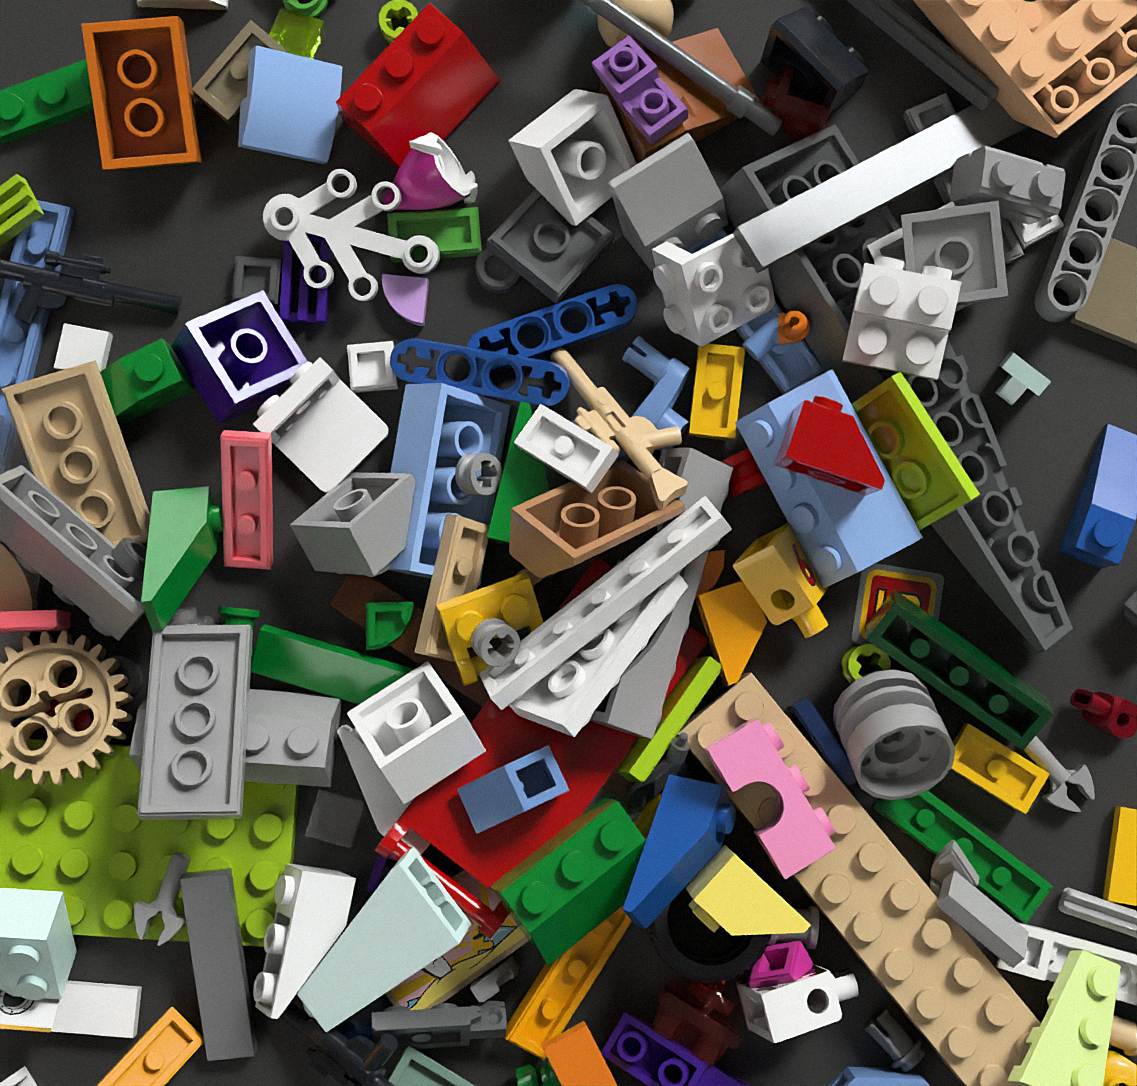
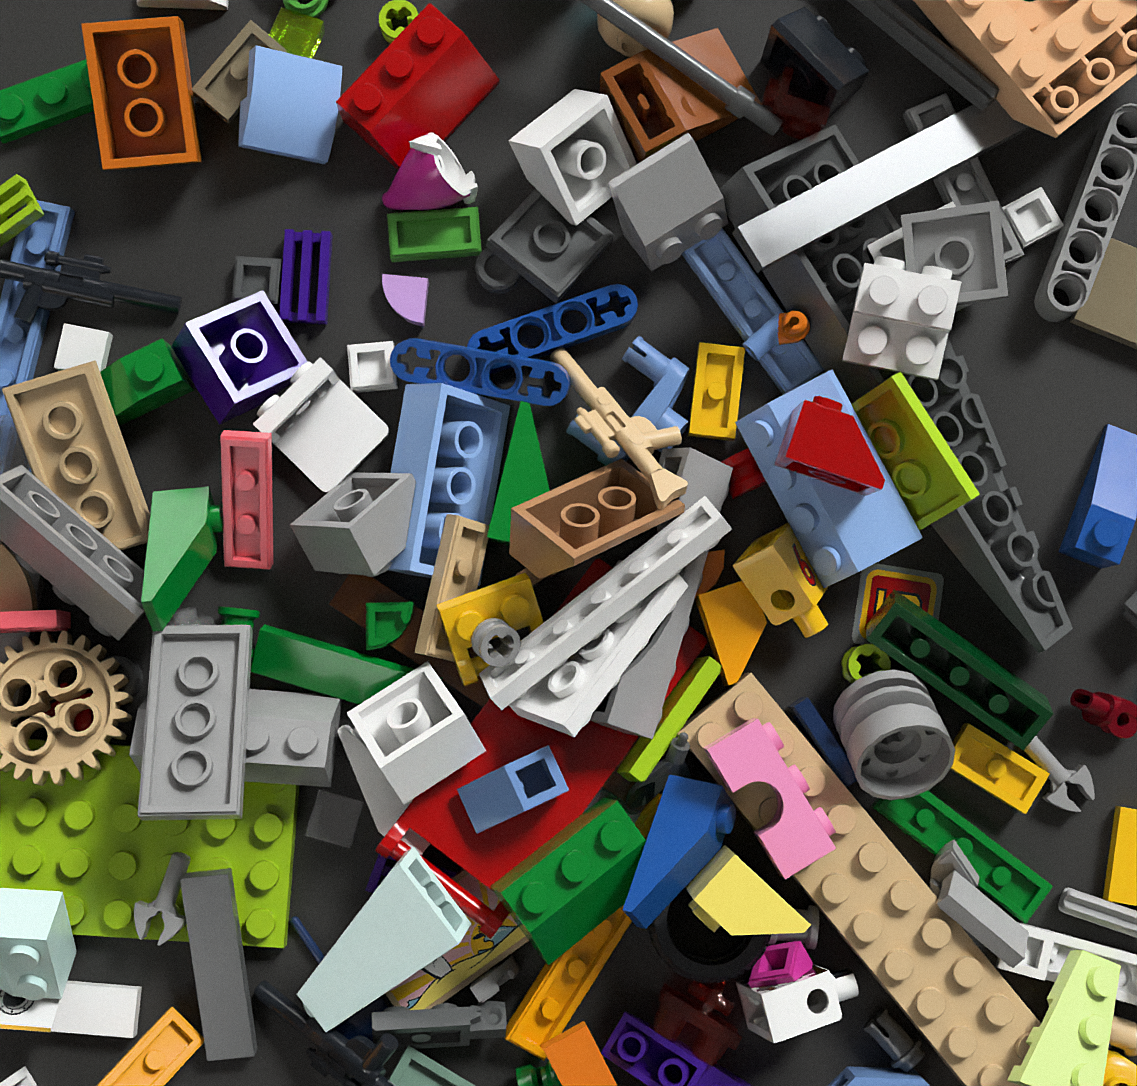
(130, 557): dark grey tile -> none
(306, 923): white slope -> none
(342, 232): white plant -> none
(490, 474): light grey bush -> none
(566, 448): white plate -> none
(639, 90): medium lavender slope -> none
(710, 289): white bracket -> none
(1019, 379): light aqua tile -> none
(1020, 184): light grey brick -> none

